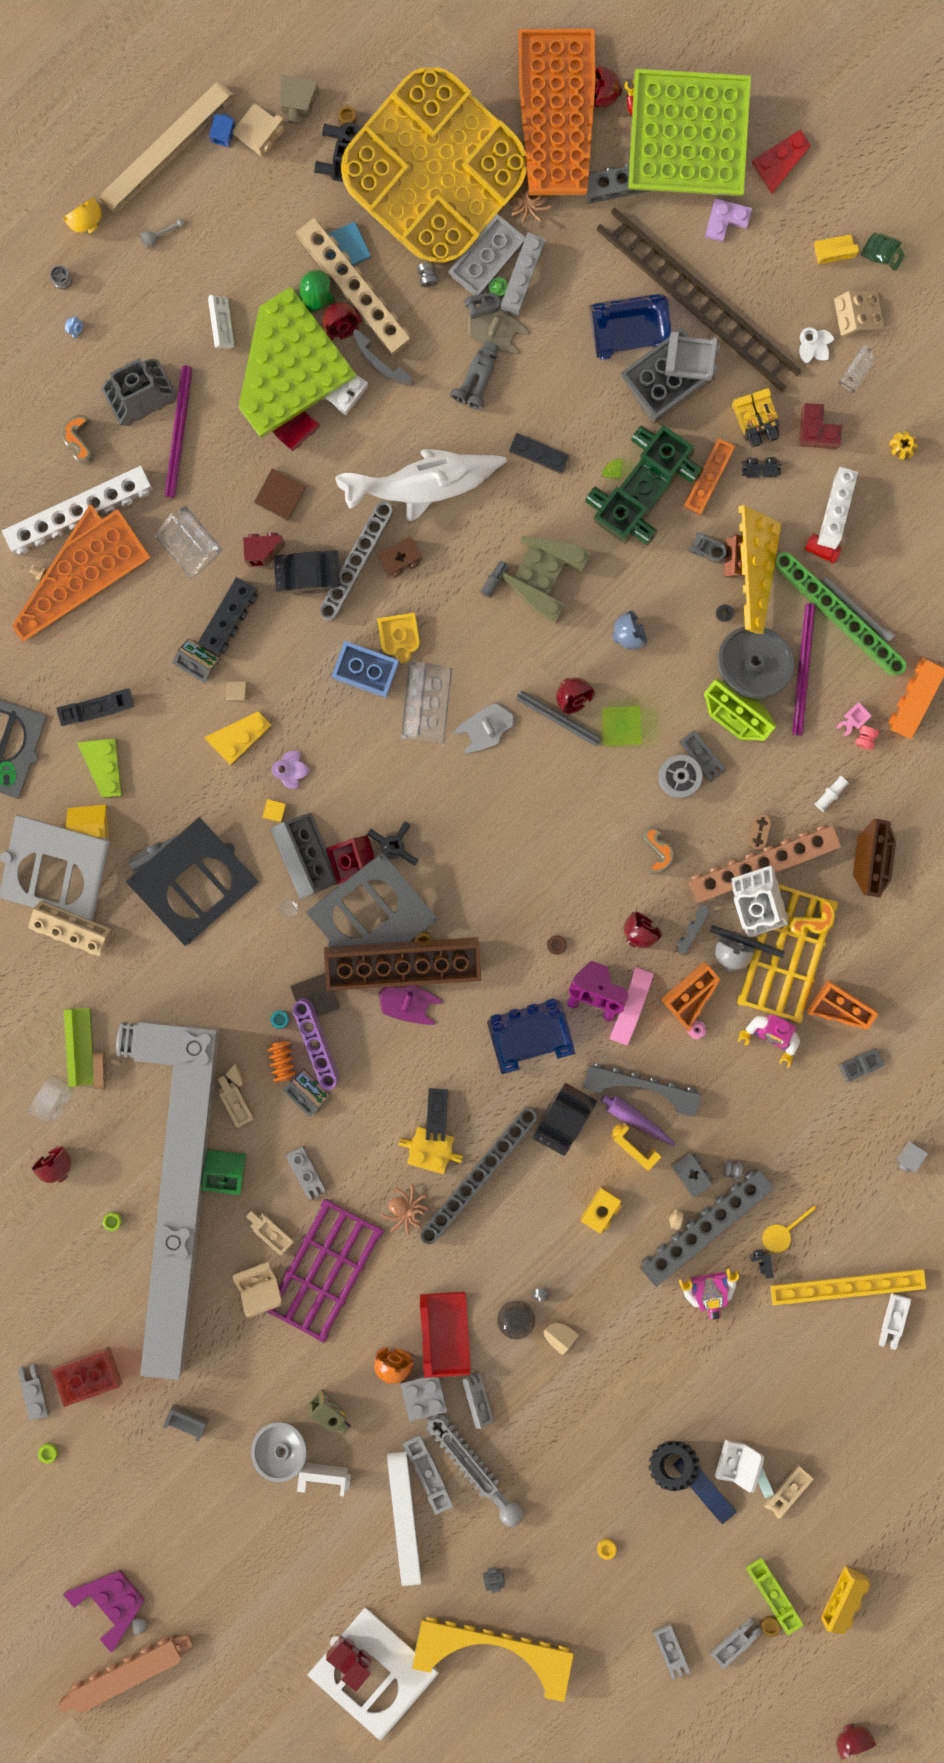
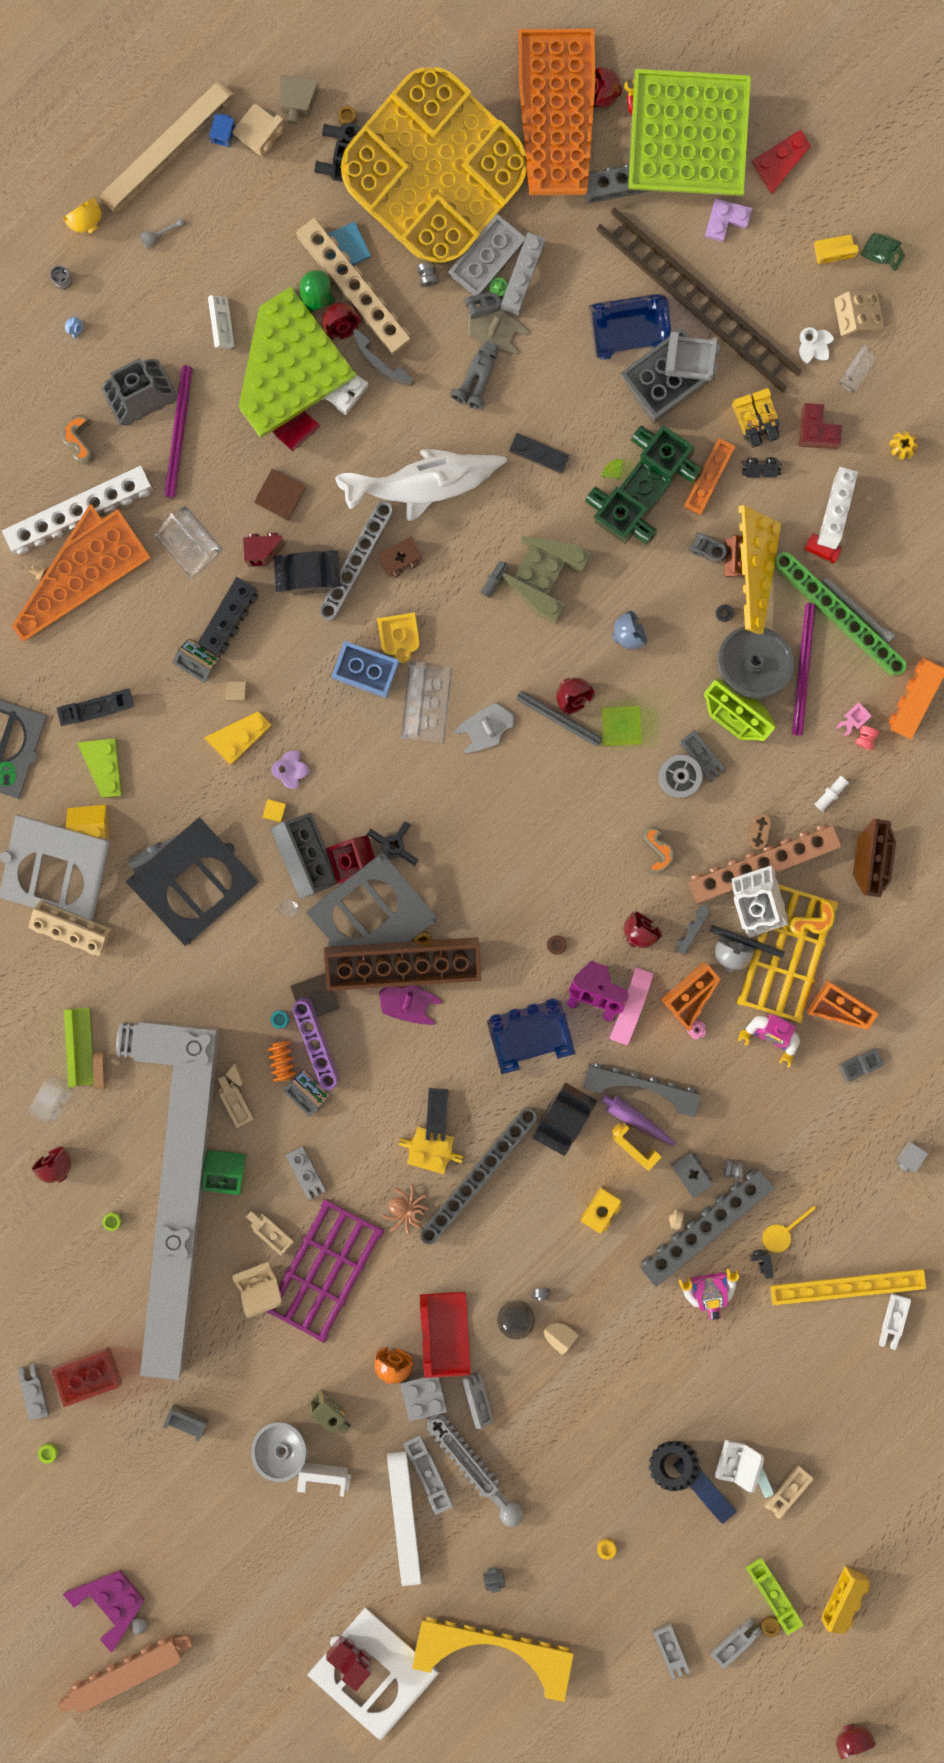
(527, 202): medium nougat animal -> none

